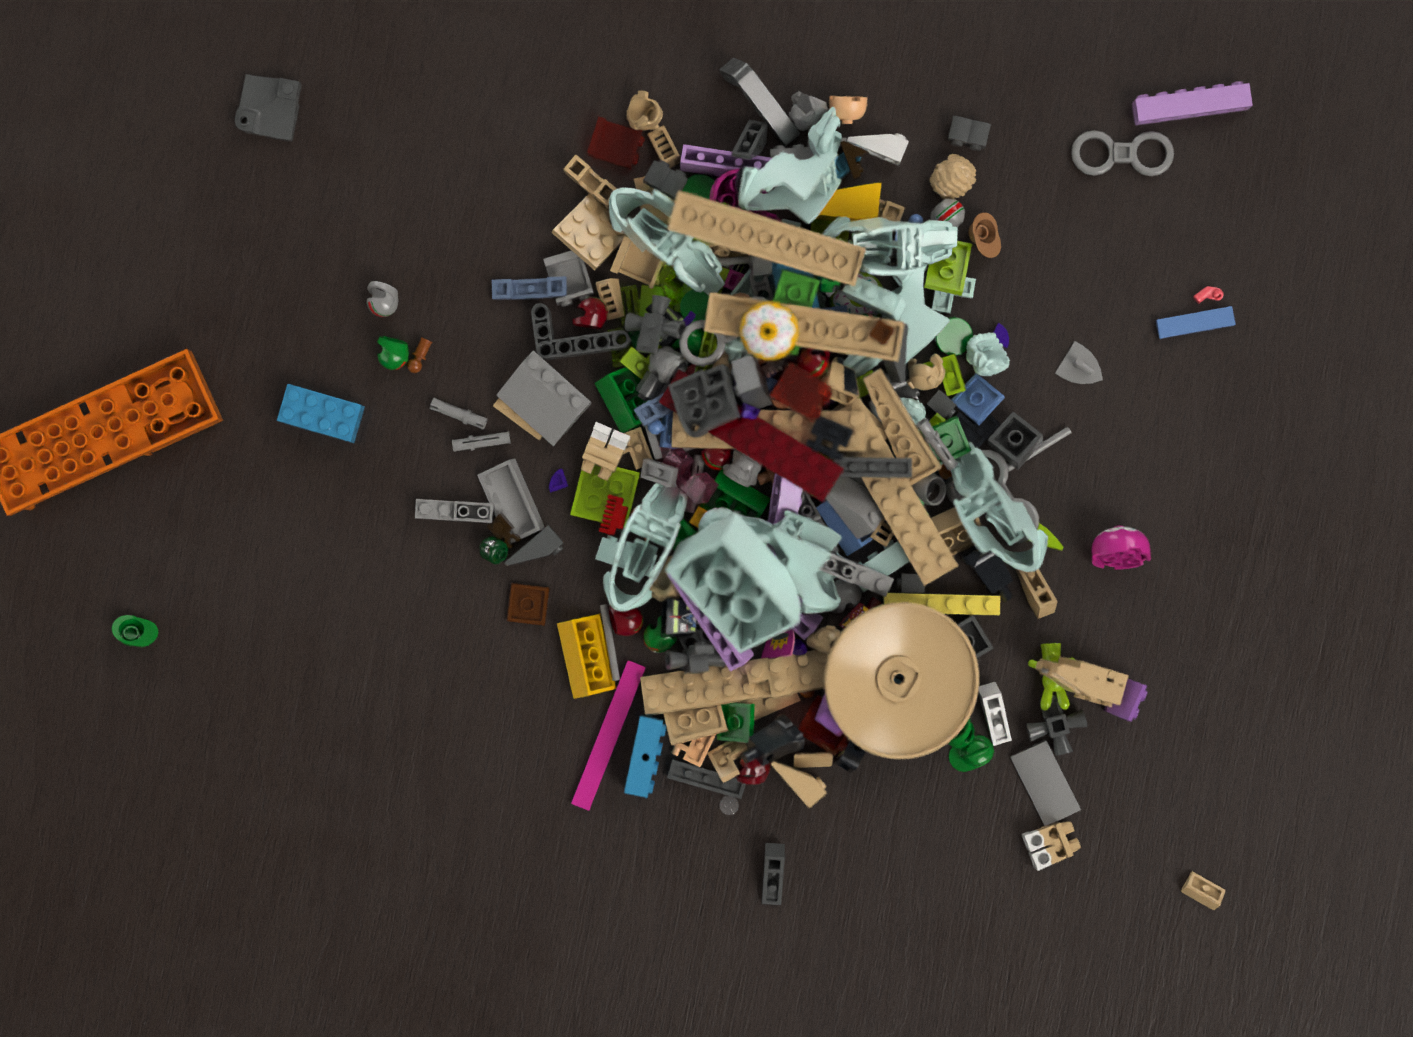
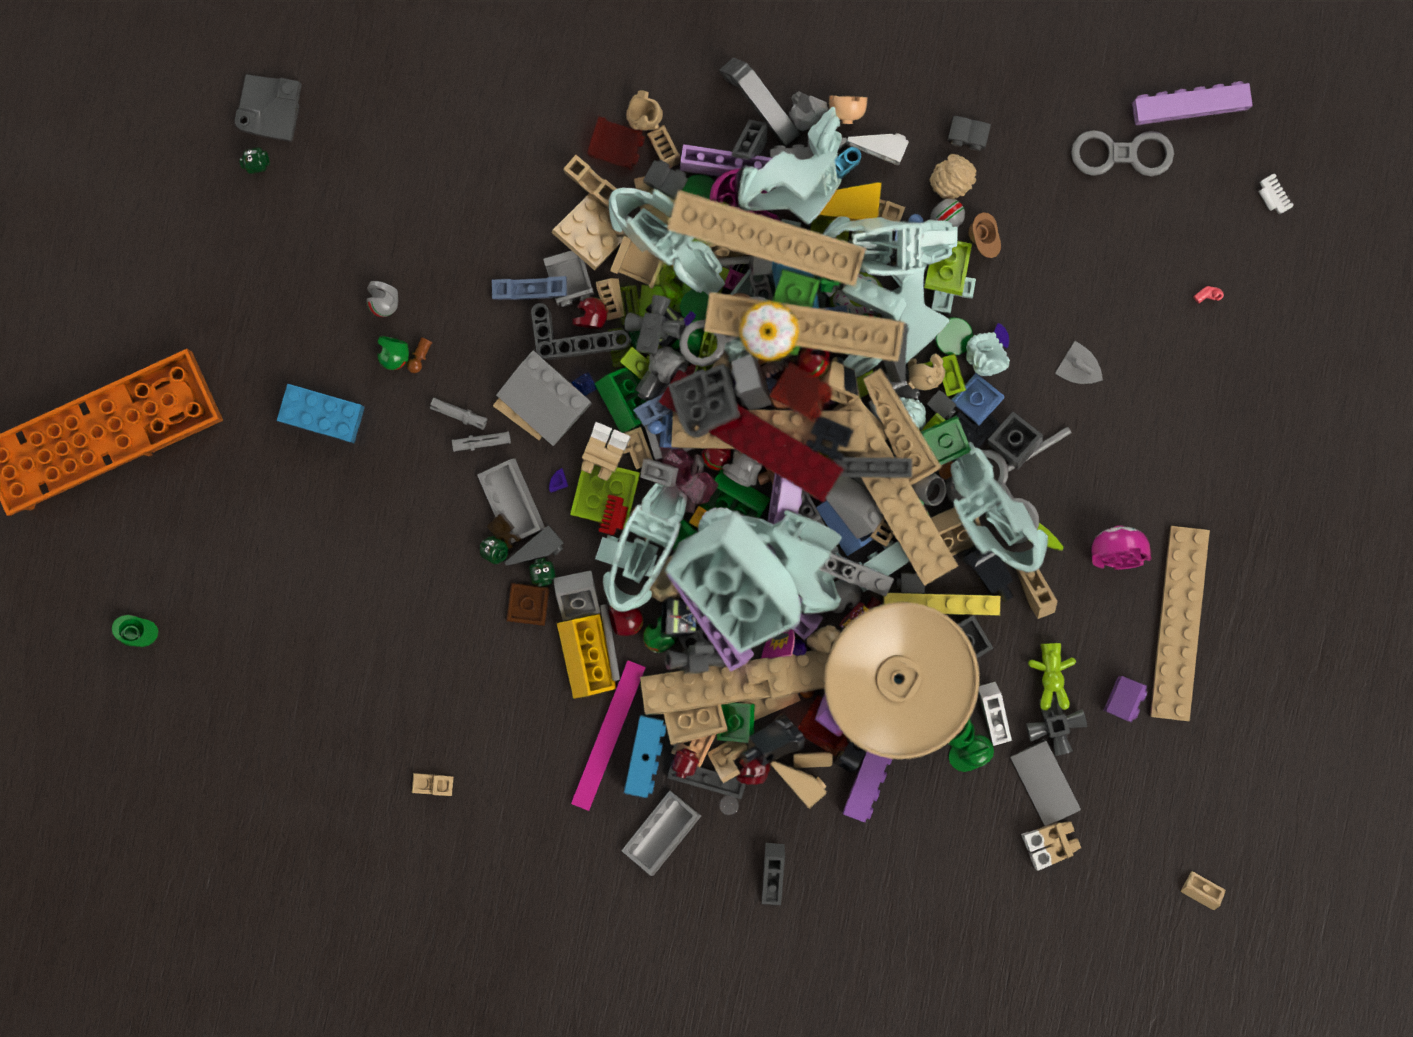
(254, 160): none -> dark green head
(432, 784): none -> tan slope
(454, 510): light grey slope -> none
(542, 572): none -> dark green head
(576, 595): none -> light grey slope
(584, 384): none -> clear blue tile
(661, 833): none -> light grey slope
(685, 763): none -> dark red head
(748, 411): dark purple tile -> none
(851, 153): dark brown slope -> none
(866, 786): none -> medium lavender brick
(882, 332): reddish brown tile -> none
(932, 437): light grey pin -> none
(1085, 680): tan piece -> none
(1179, 623): none -> tan plate
(1195, 322): medium blue tile -> none
(1271, 197): none -> white piece

